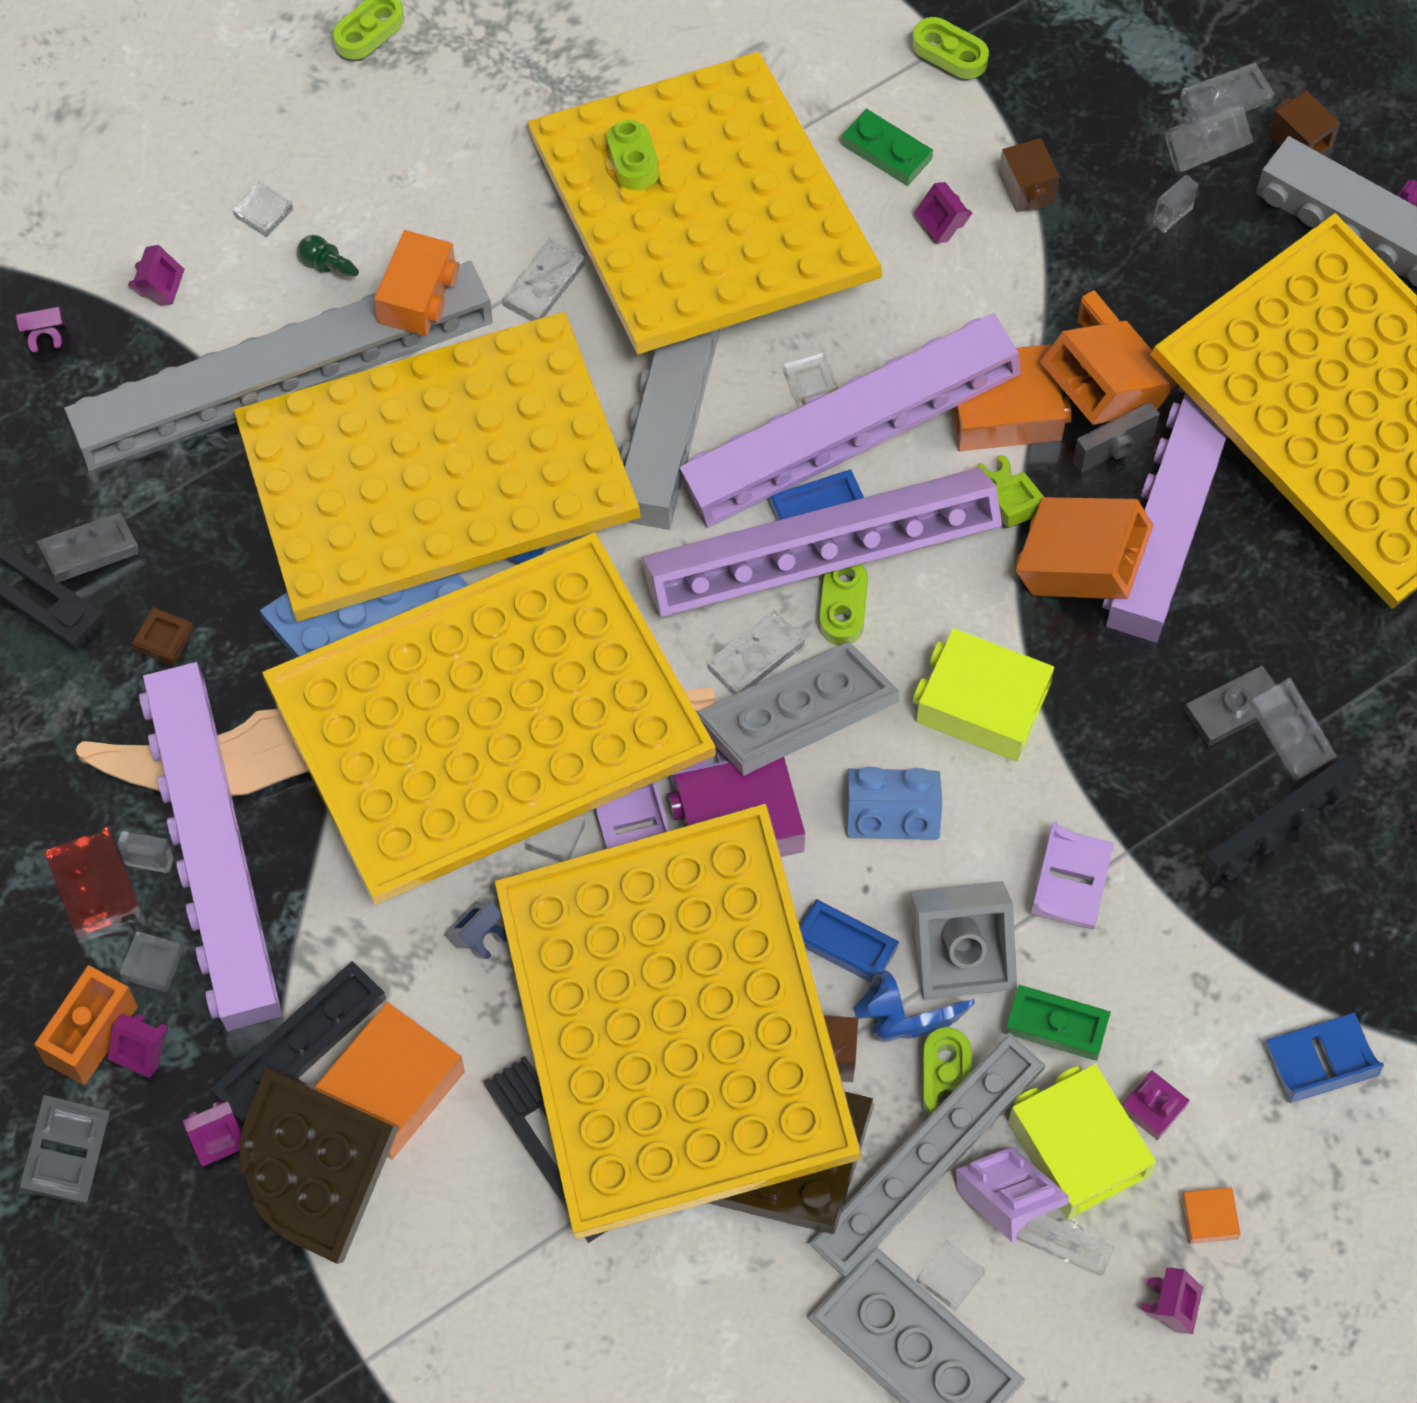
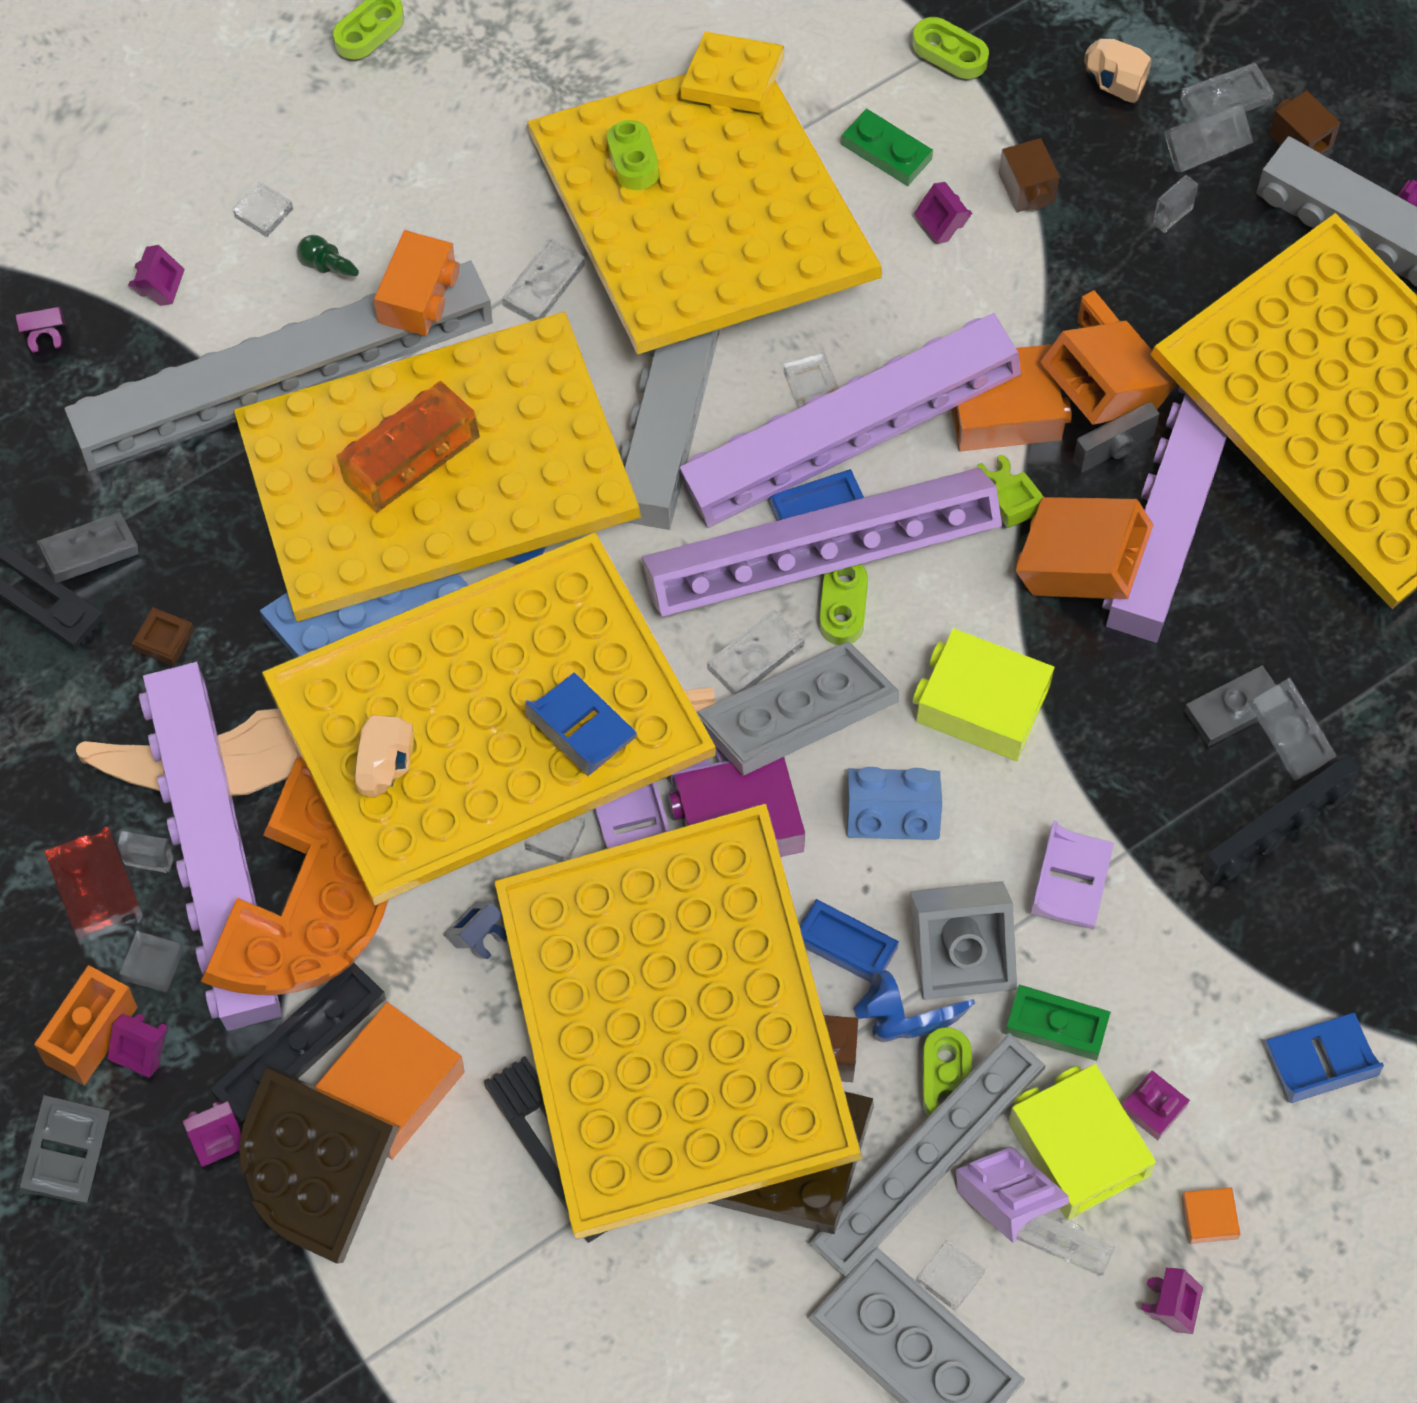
(323, 920): none -> orange plate
(382, 754): none -> light nougat rock
(408, 446): none -> clear orange brick
(565, 708): none -> blue piece
(732, 72): none -> yellow plate
(1118, 68): none -> light nougat rock

